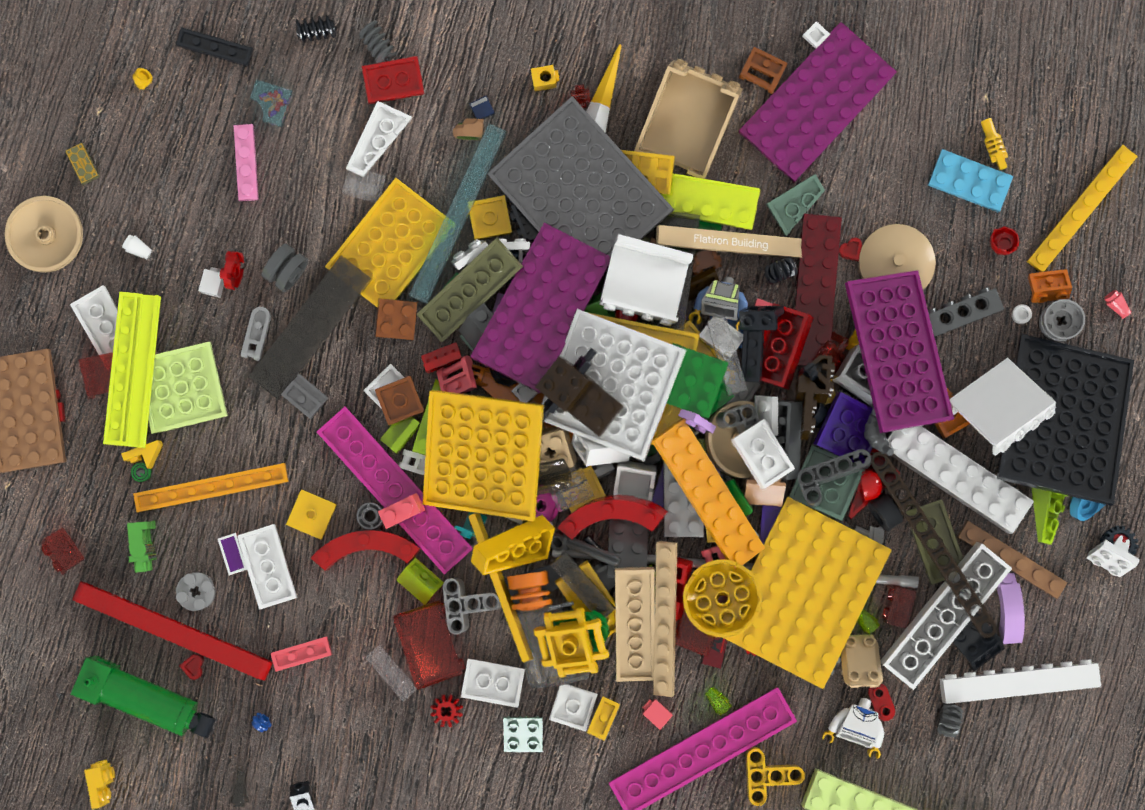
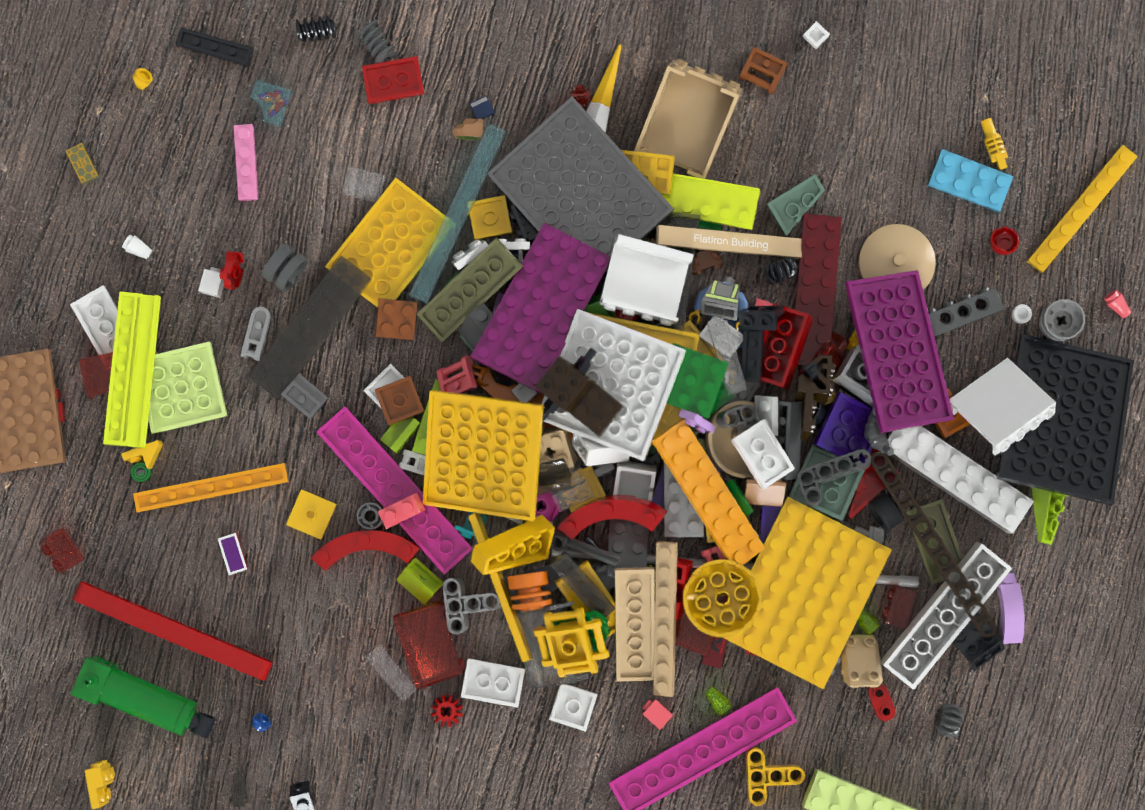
(43, 234): tan dish -> none
(140, 545): bright green hips -> none
(189, 582): light grey plate -> none
(192, 666): red tile -> none
(267, 566): white plate -> none
(301, 654): coral plate -> none
(377, 136): white wing -> none
(441, 358): red bracket -> none
(523, 734): hinge -> none
(540, 85): yellow brick -> none
(603, 718): yellow plate -> none
(701, 281): dark brown plate -> none
(817, 102): magenta plate -> none
(851, 249): red tile -> none
(858, 726): white torso -> none
(871, 485): red hair -> none
(1019, 563): medium nougat plate -> none
(1020, 682): white brick -> none
(1049, 286): orange bracket -> none
(1084, 509): dark azure piece -> none
(1116, 551): white plate -> none

